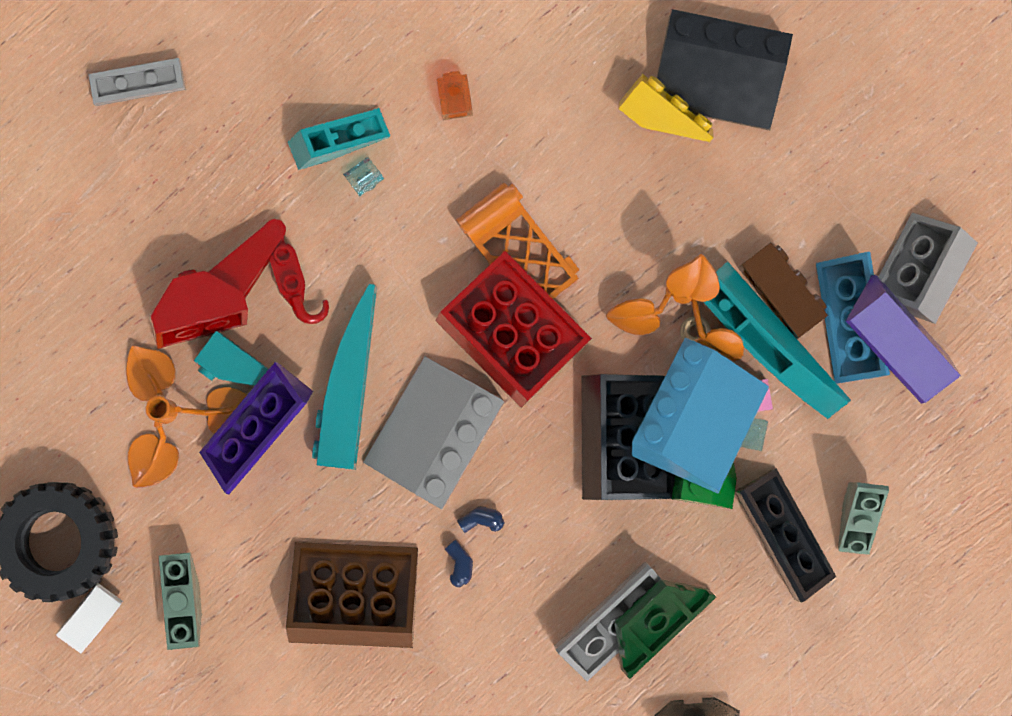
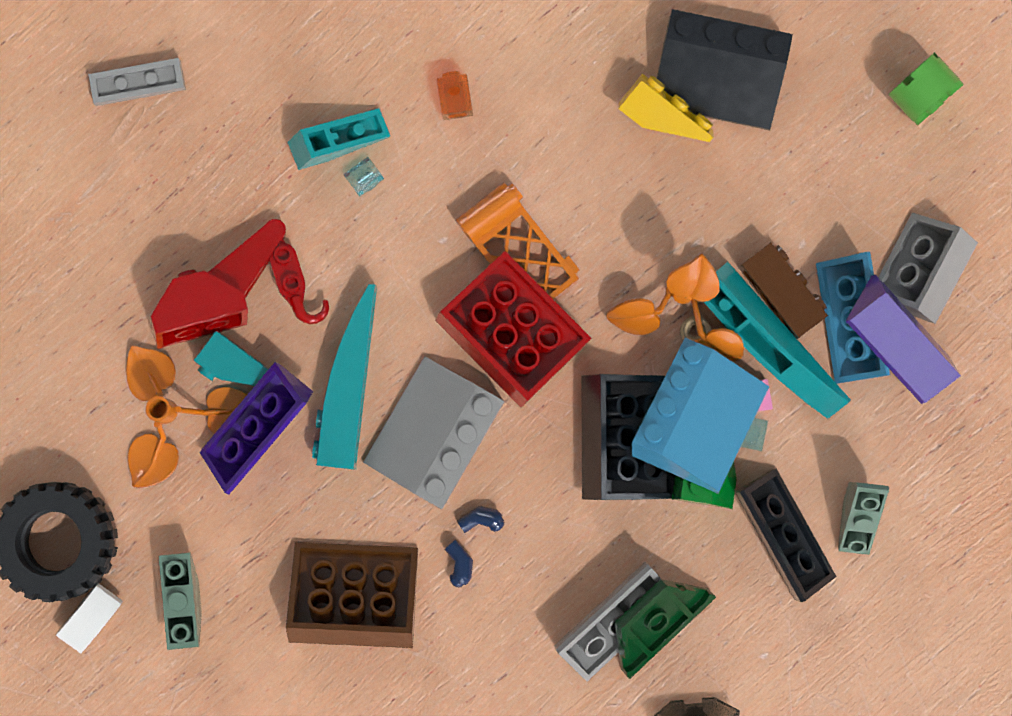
(926, 89): none -> bright green brick

